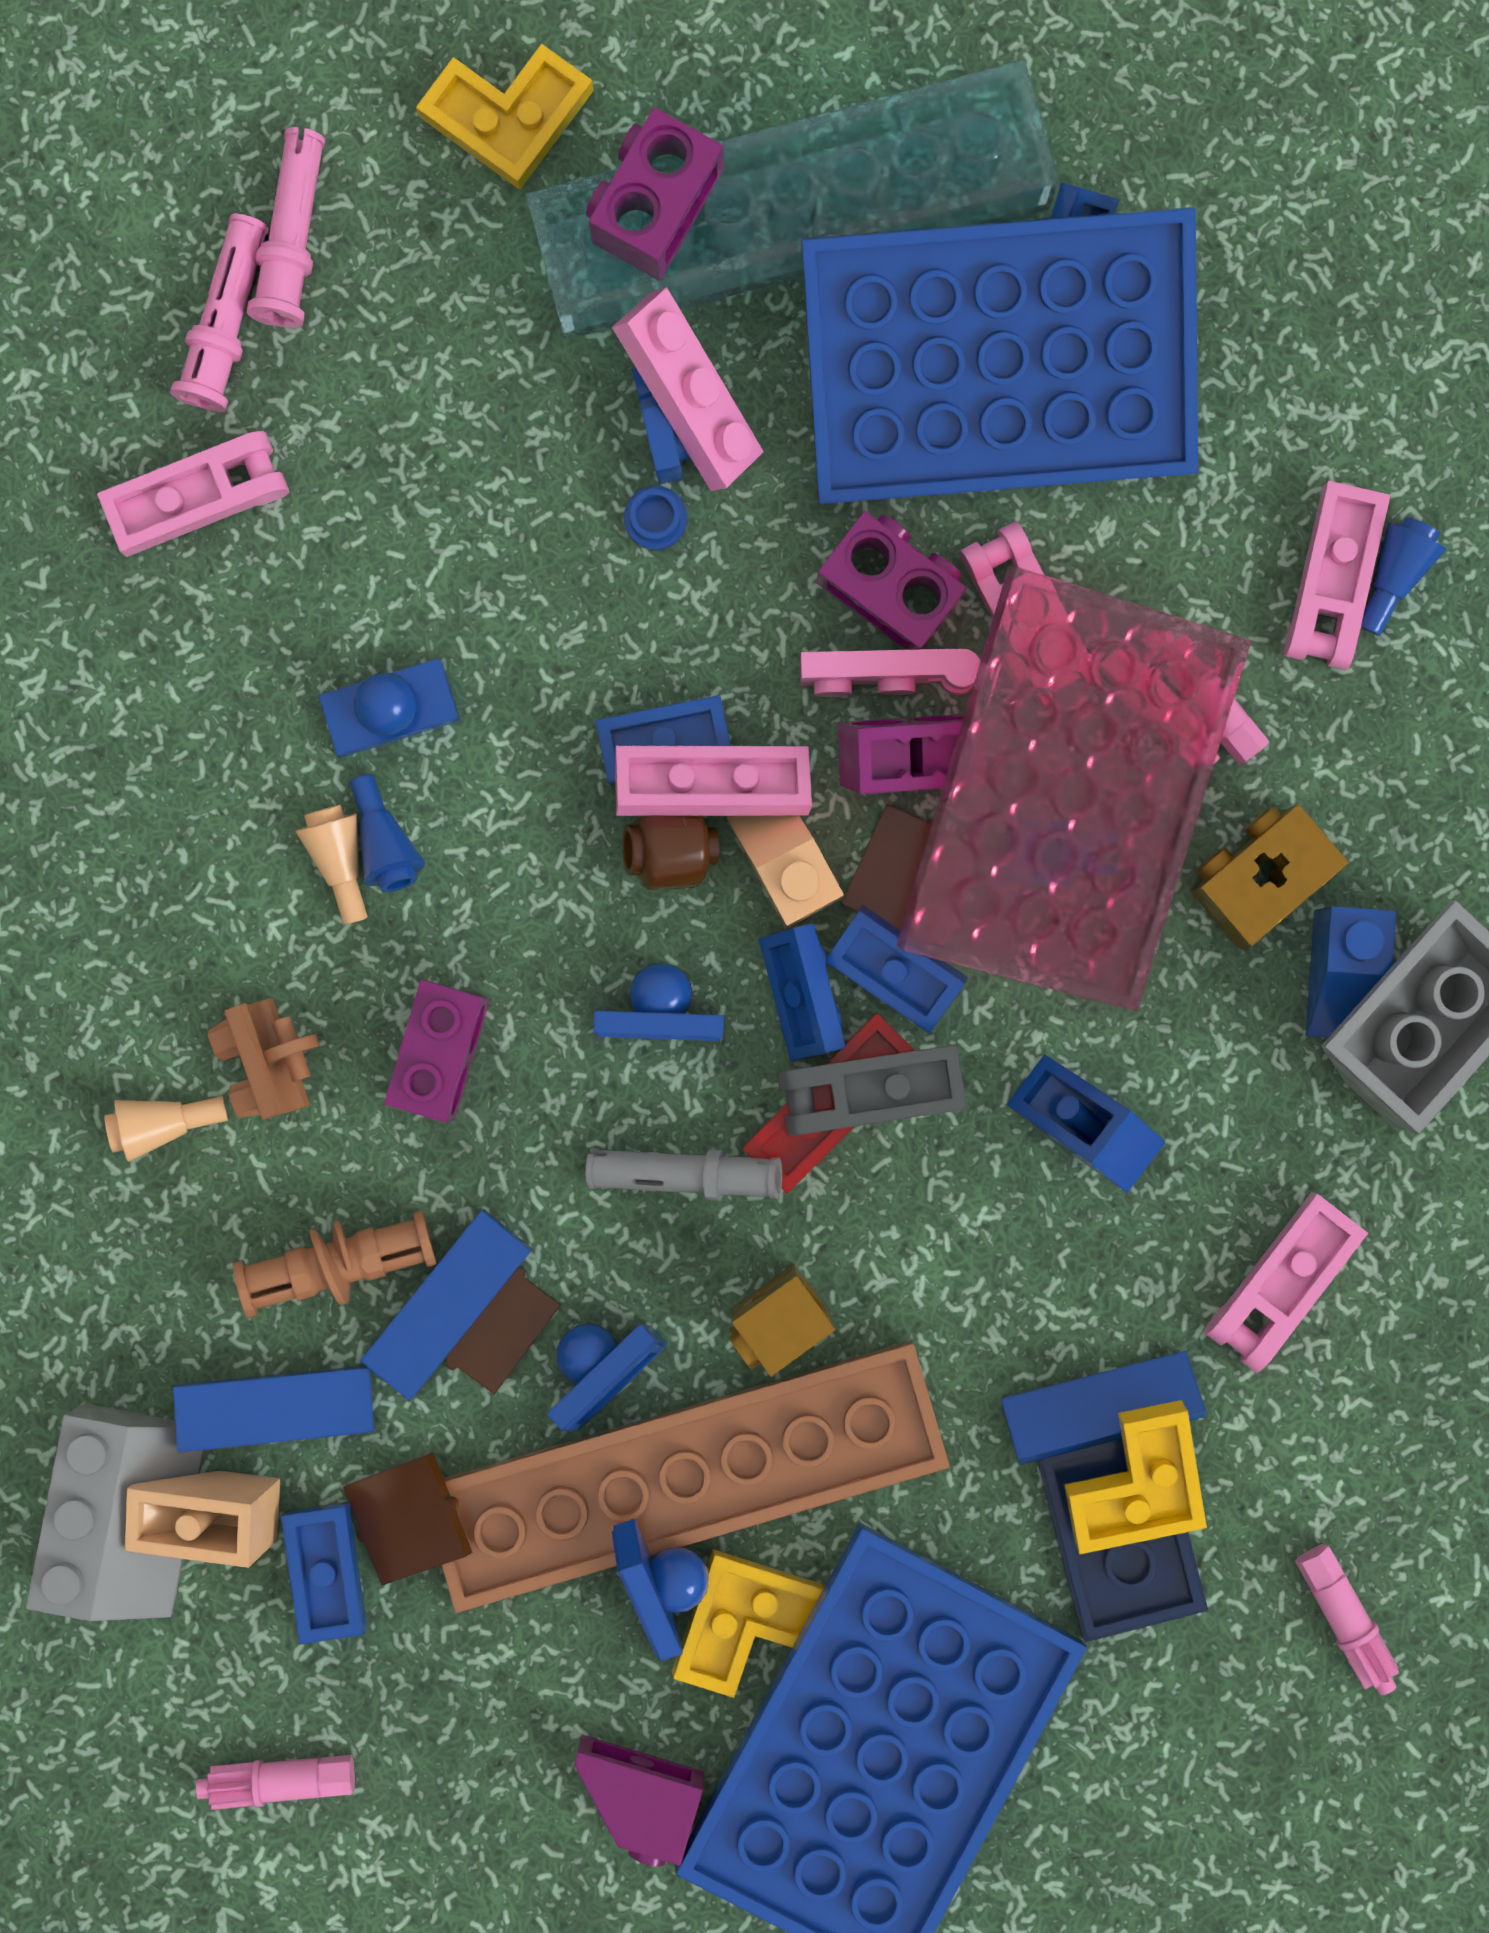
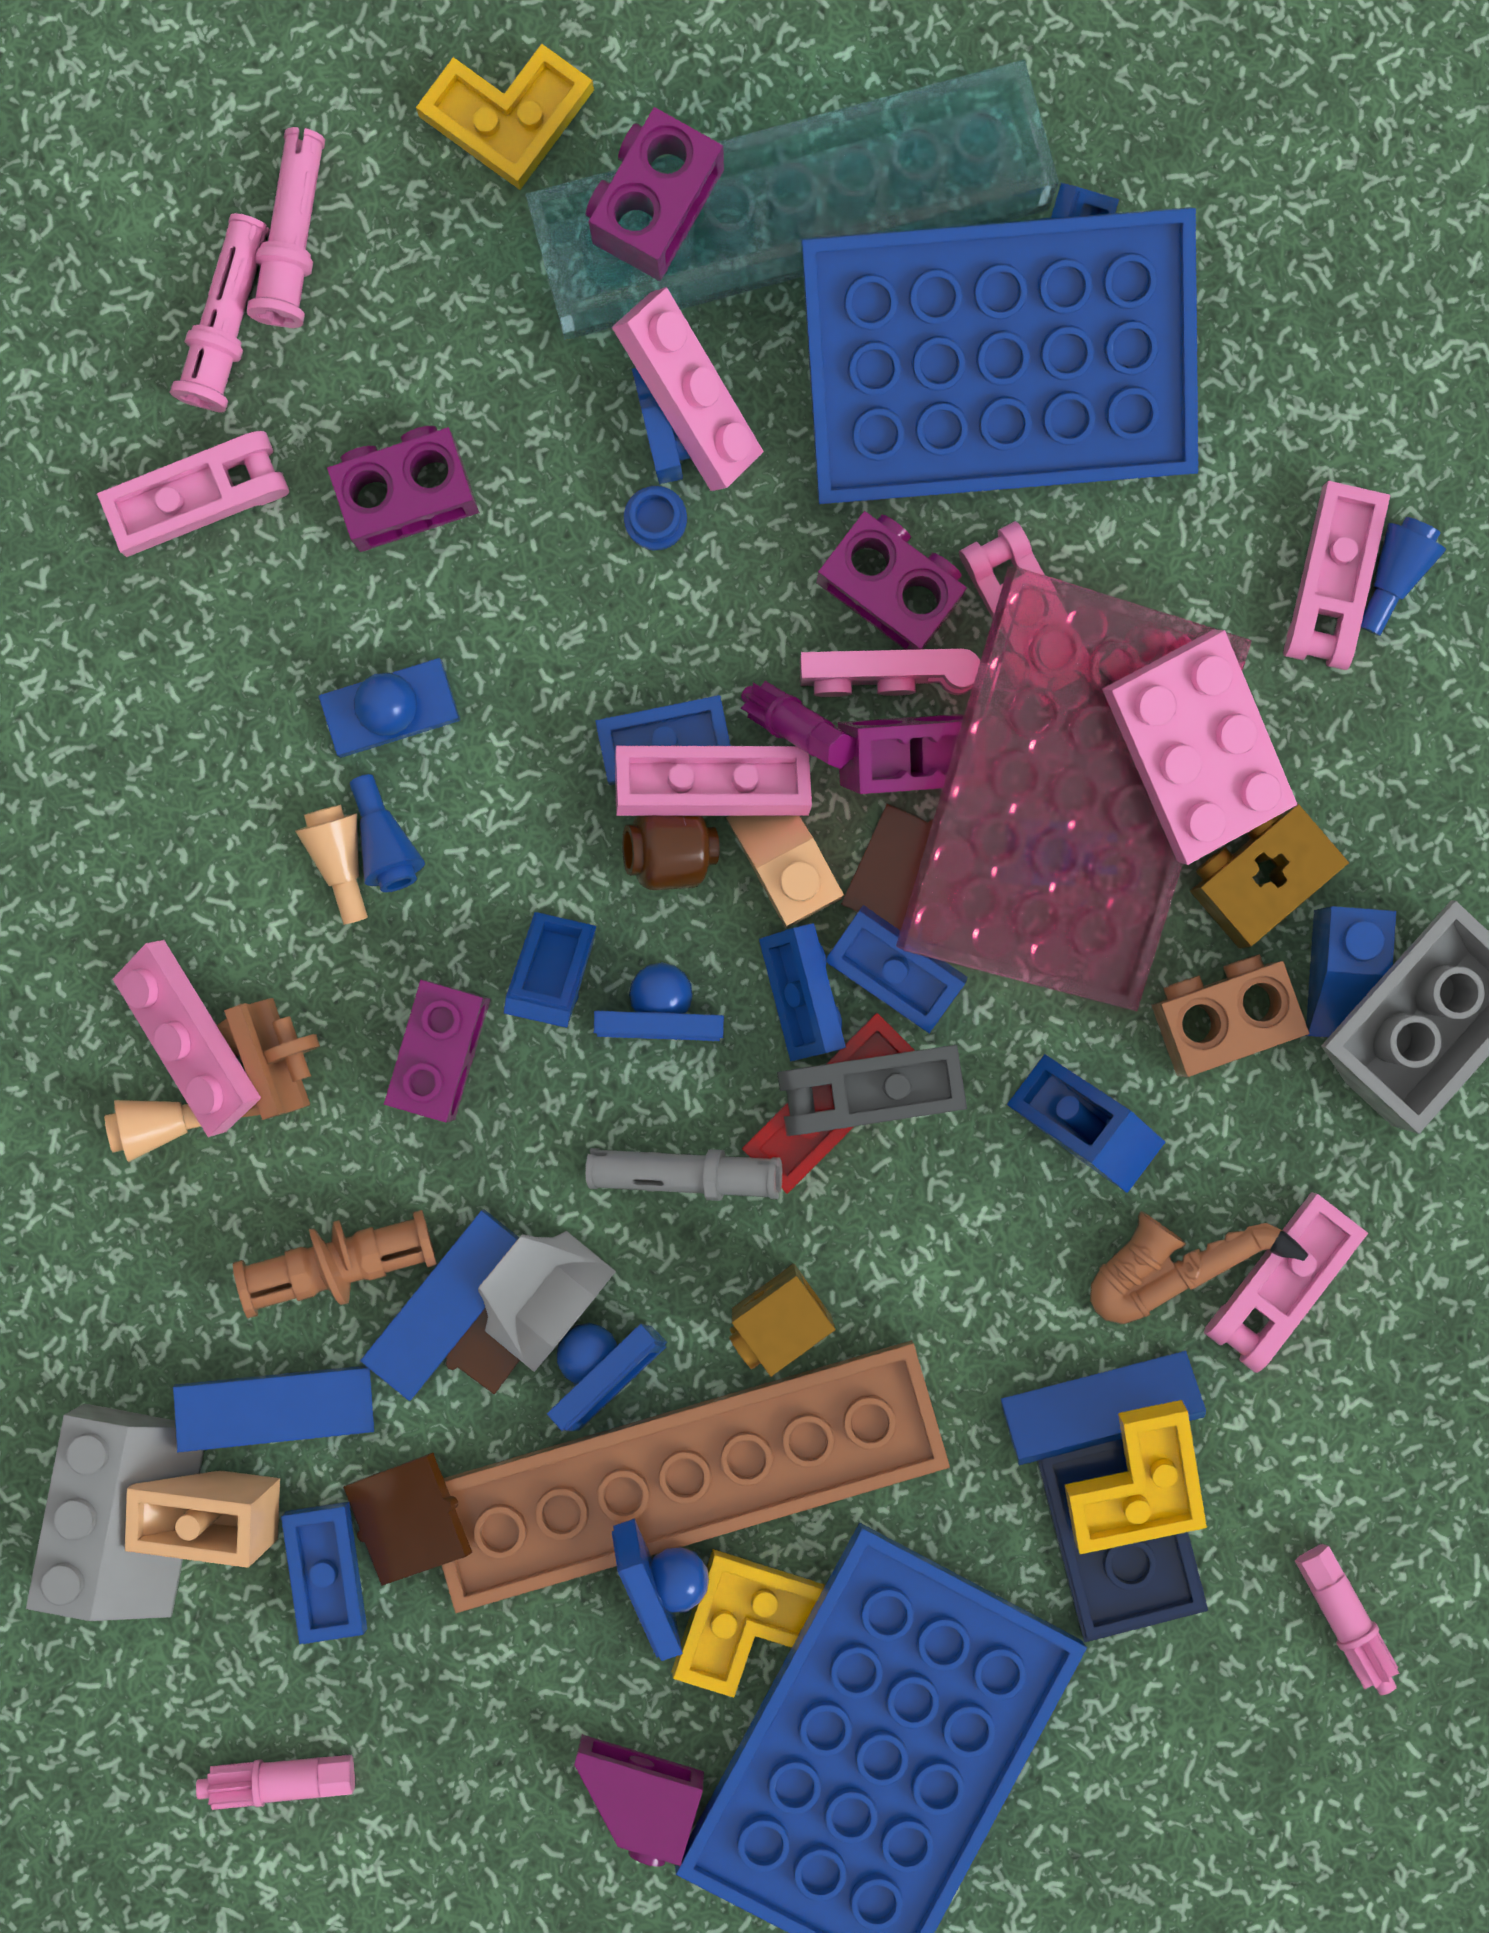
(186, 1038): none -> bright pink plate
(407, 505): none -> magenta brick
(541, 1293): none -> light grey slope
(550, 970): none -> blue tile
(789, 719): none -> magenta piece
(1146, 1277): none -> nougat piece
(1200, 746): none -> bright pink plate
(1231, 1030): none -> nougat brick

